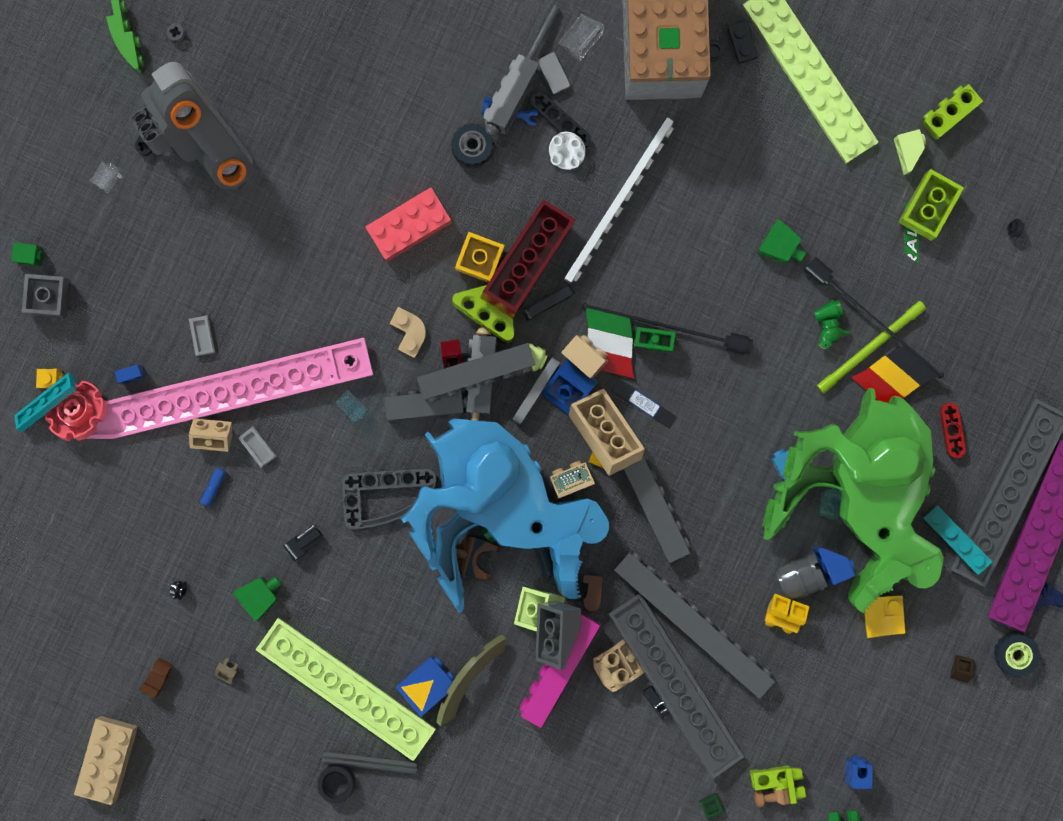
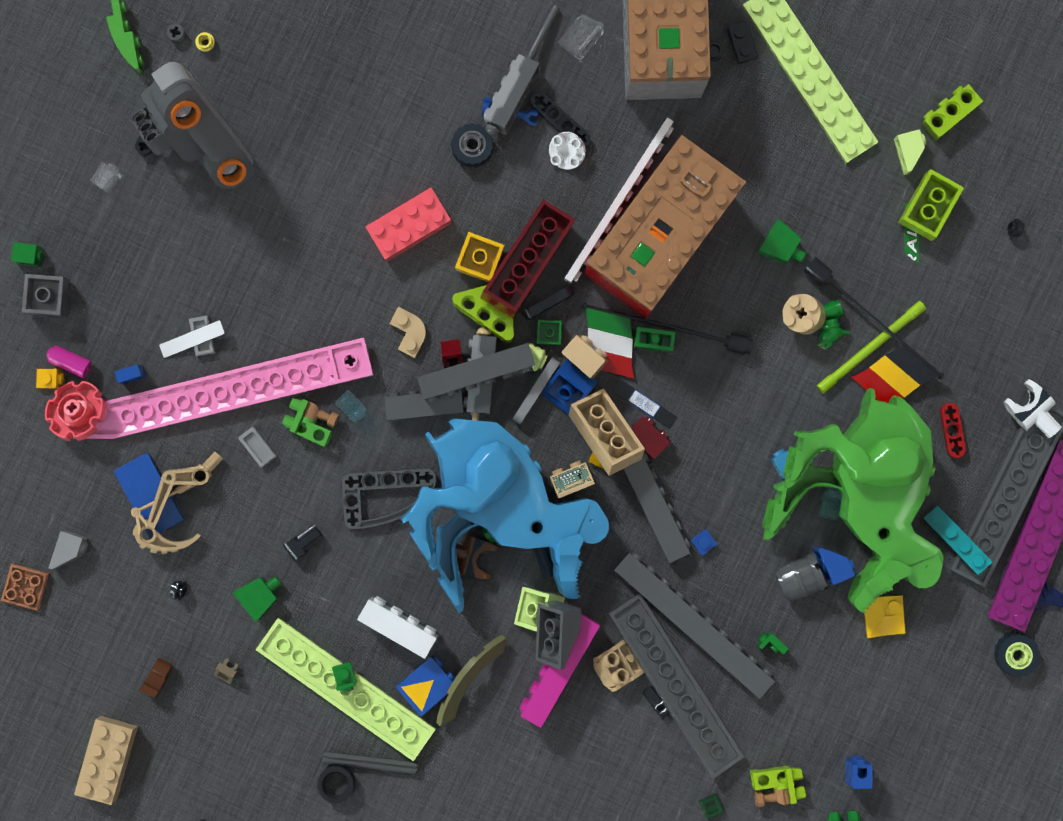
(25, 587): none -> nougat tile
(45, 402): teal plate -> none
(68, 548): none -> light grey slope
(69, 361): none -> dark pink brick
(140, 483): none -> blue tile
(186, 480): none -> tan piece
(191, 339): none -> white sticker
(205, 36): none -> light yellow plate
(210, 435): tan brick -> none
(212, 489): blue piece -> none
(305, 422): none -> bright green hips
(344, 677): none -> green bracket
(397, 626): none -> white brick
(549, 332): none -> green piece
(553, 73): light grey tile -> none
(594, 590): reddish brown leg -> none
(650, 437): none -> dark red brick
(663, 226): none -> medium nougat piece
(703, 542): none -> blue plate
(776, 645): none -> green bracket
(786, 615): yellow hips -> none
(799, 304): none -> tan brick
(962, 669): dark brown slope -> none
(1035, 411): none -> white connector

